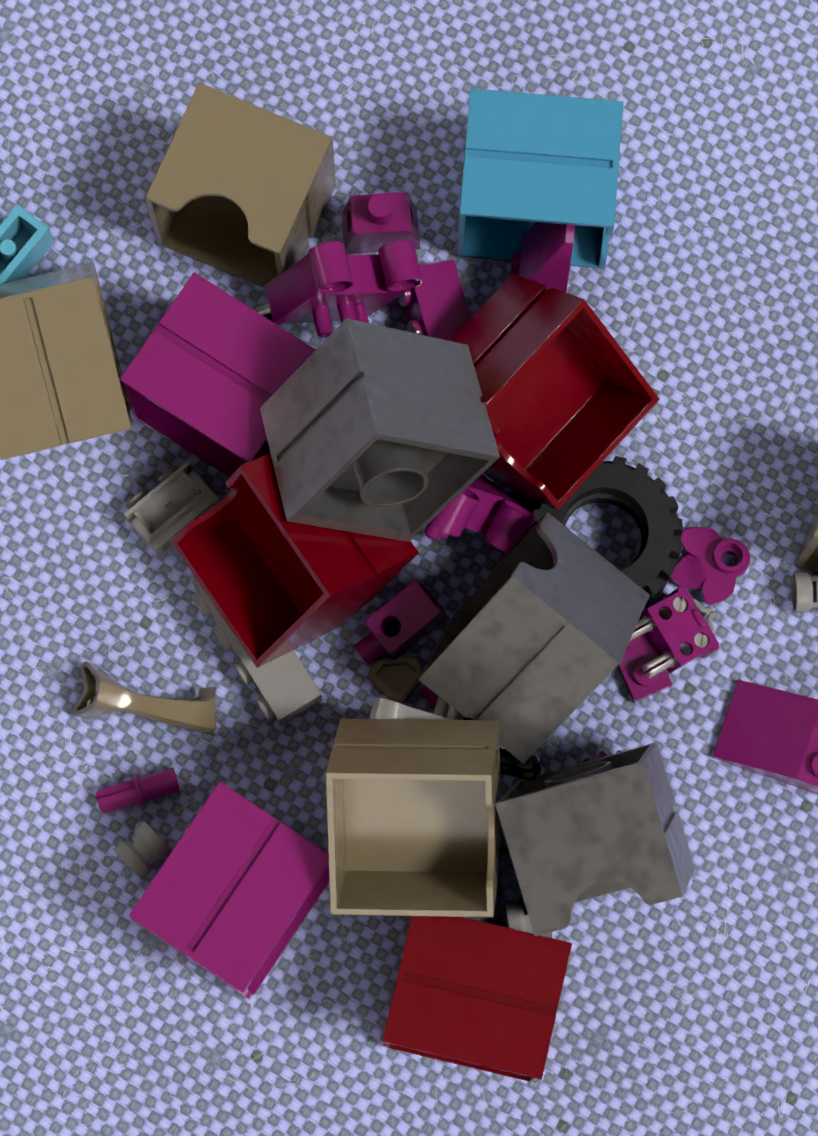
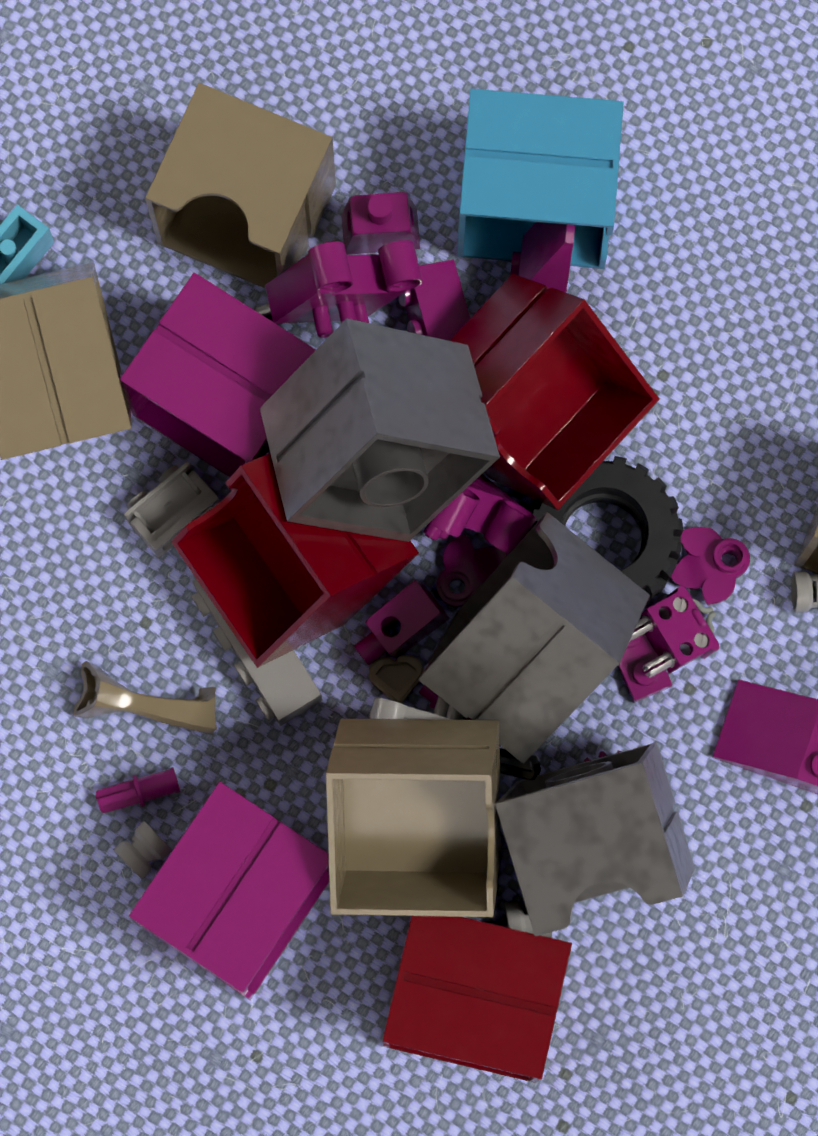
(466, 566): none -> magenta plate

